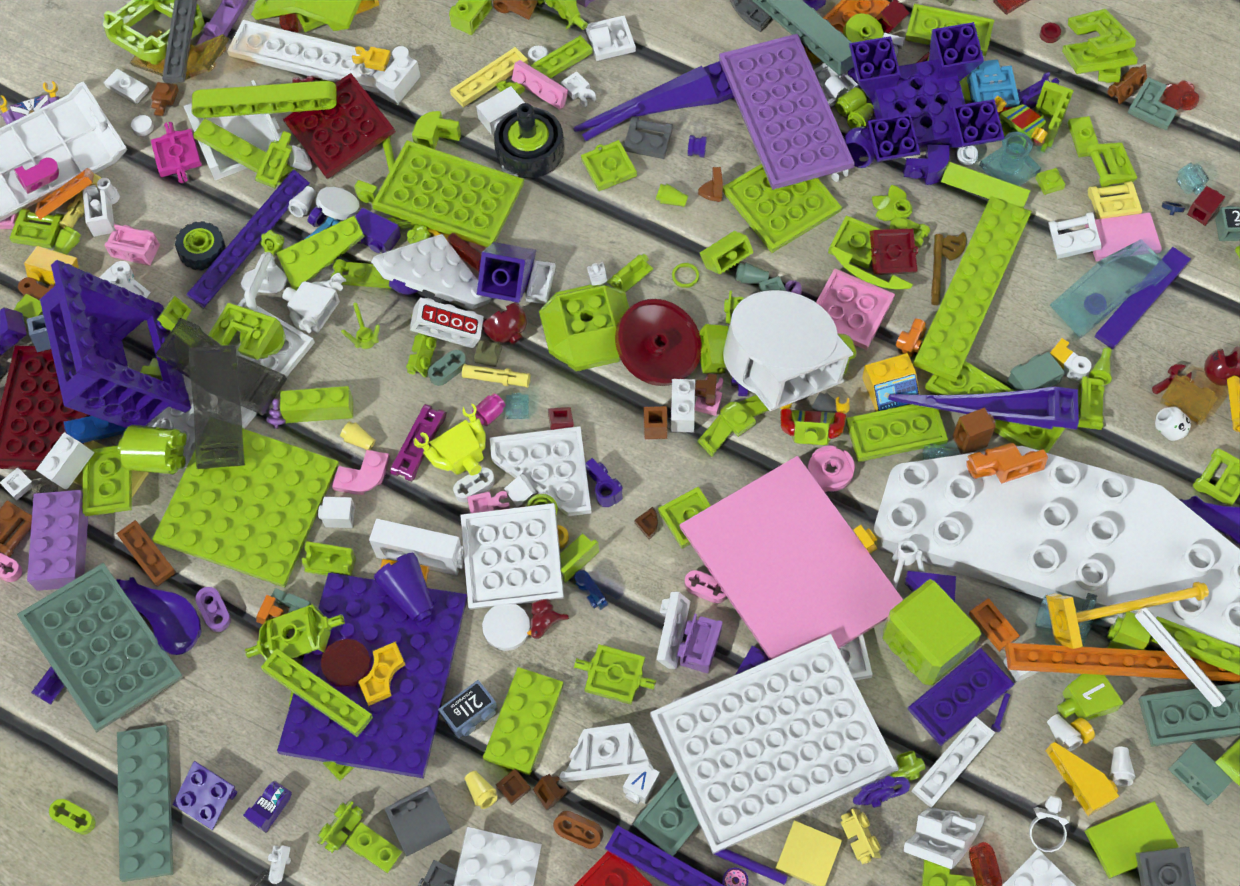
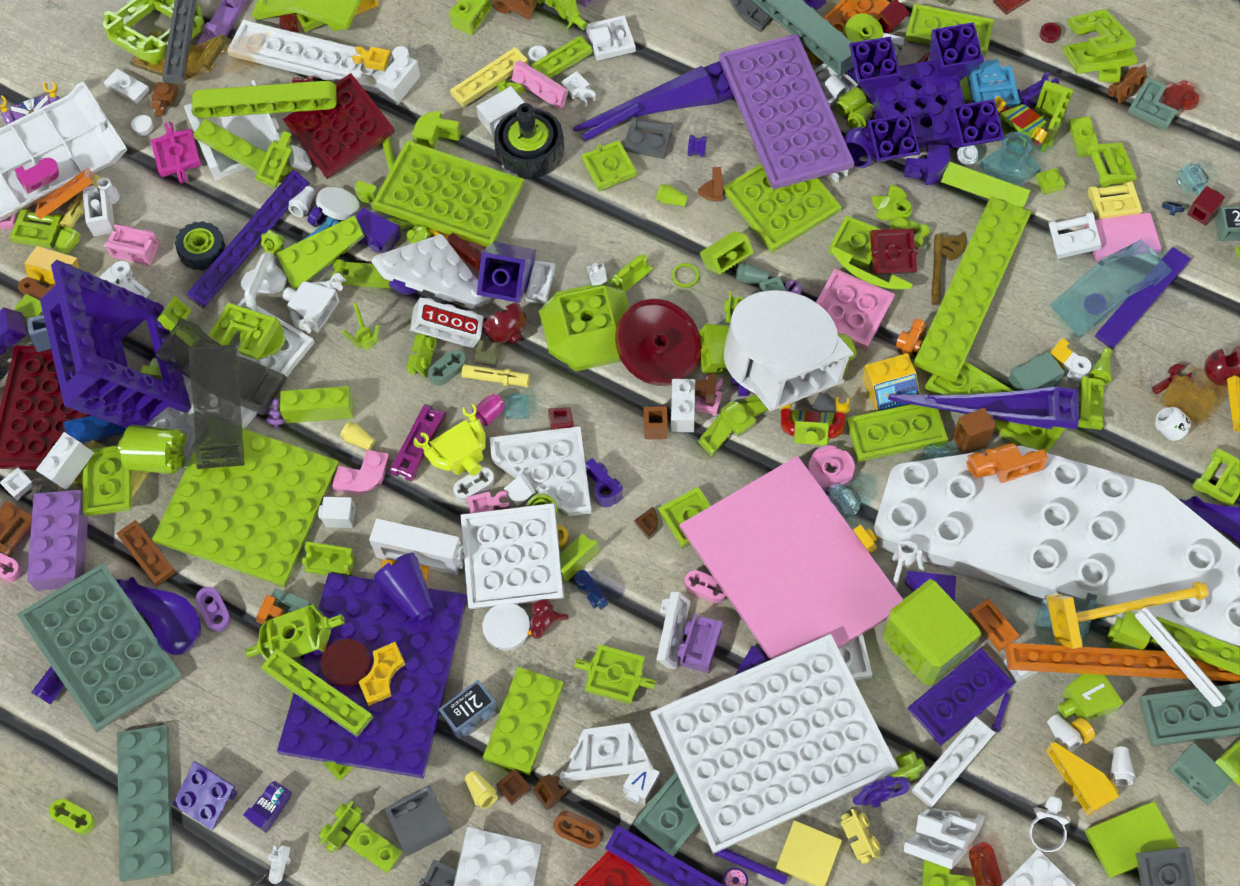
(845, 499): none -> clear light blue head

